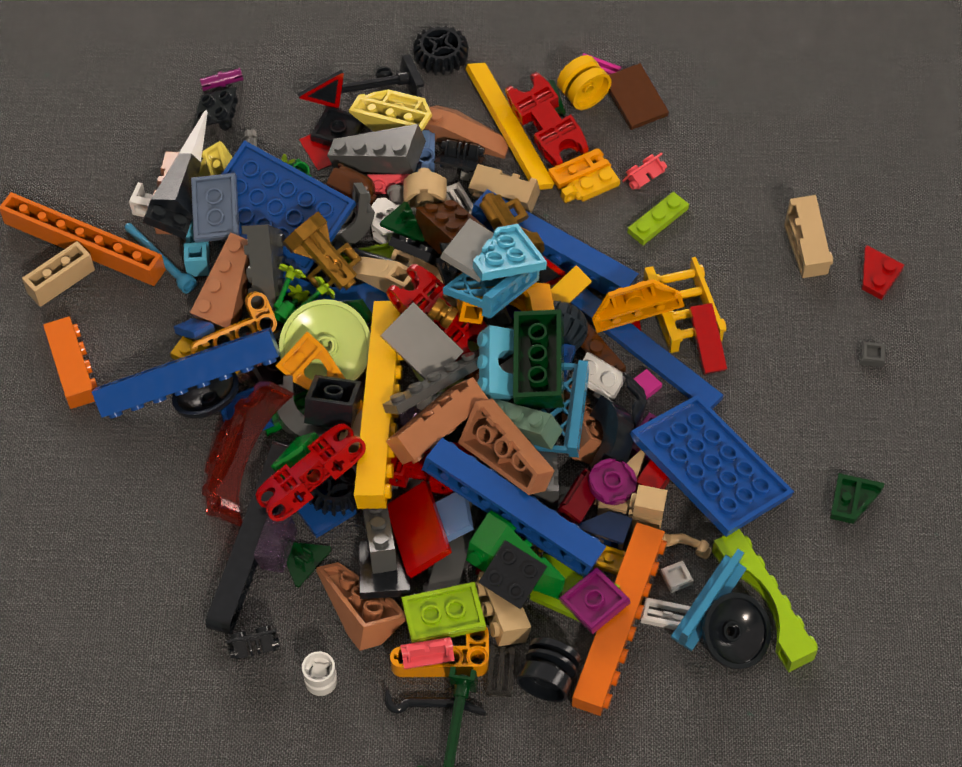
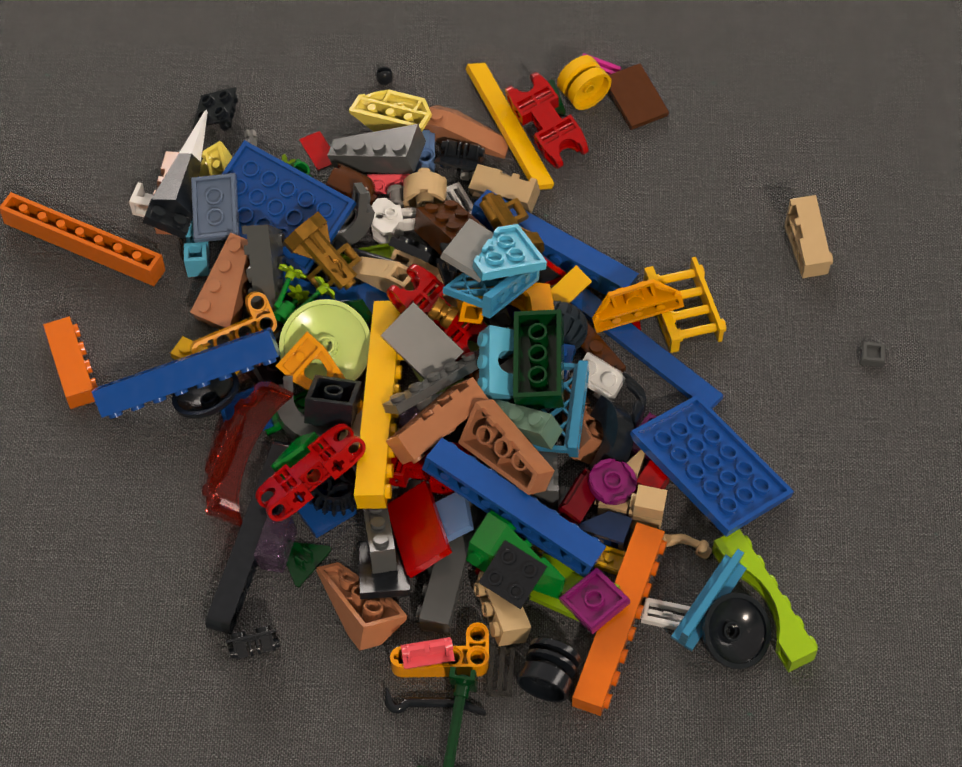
(58, 273): tan brick -> none
(184, 281): dark azure piece -> none
(194, 328): blue tile -> none
(221, 79): magenta pin -> none
(319, 673): white wheel -> none
(330, 89): black piece -> none
(335, 124): black tile -> none
(403, 222): dark green piece -> none
(443, 613): lime tile -> none
(446, 49): black gear -> none
(578, 167): light orange plate -> none
(590, 185): yellow hinge -> none
(637, 175): coral hinge -> none
(648, 383): dark pink tile -> none
(658, 218): lime plate -> none
(676, 576): white tile -> none
(708, 338): red tile -> none
(853, 497): dark green wing -> none
(879, 272): red wing -> none

